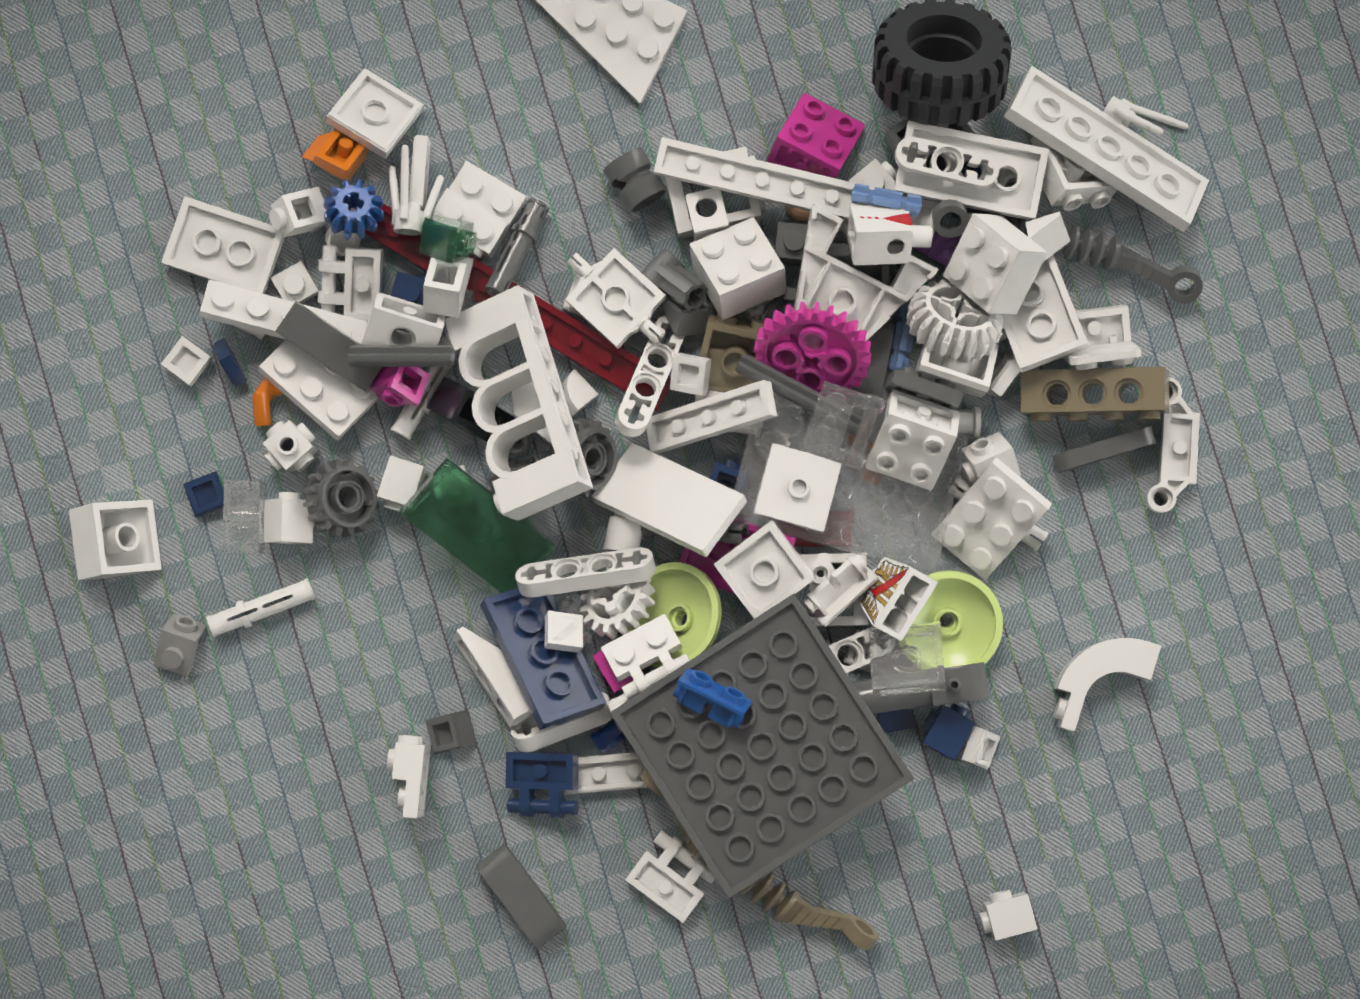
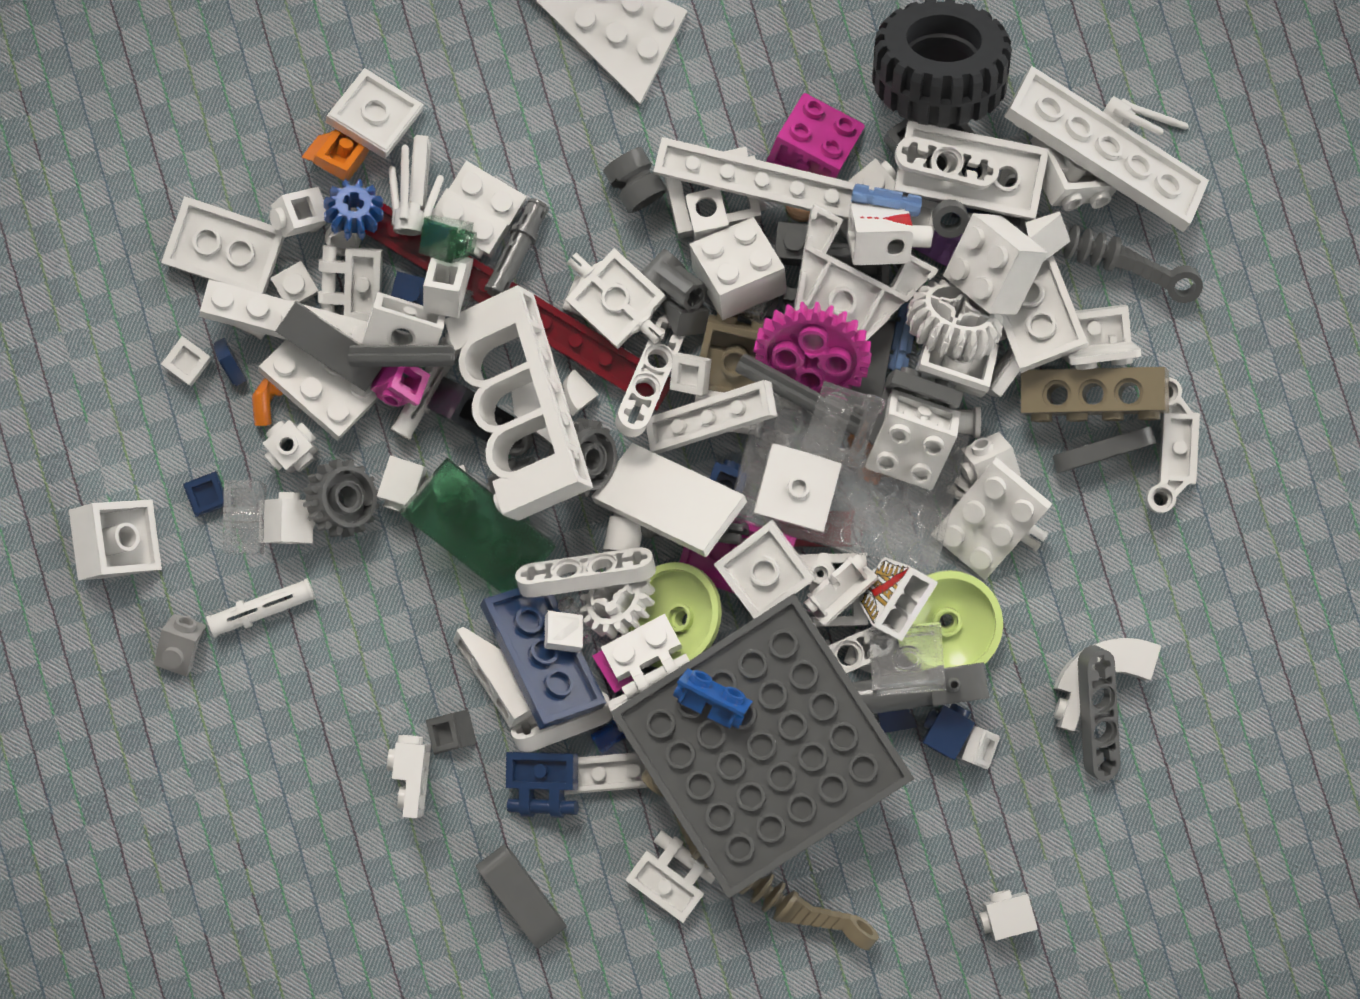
(1105, 712): none -> dark grey beam

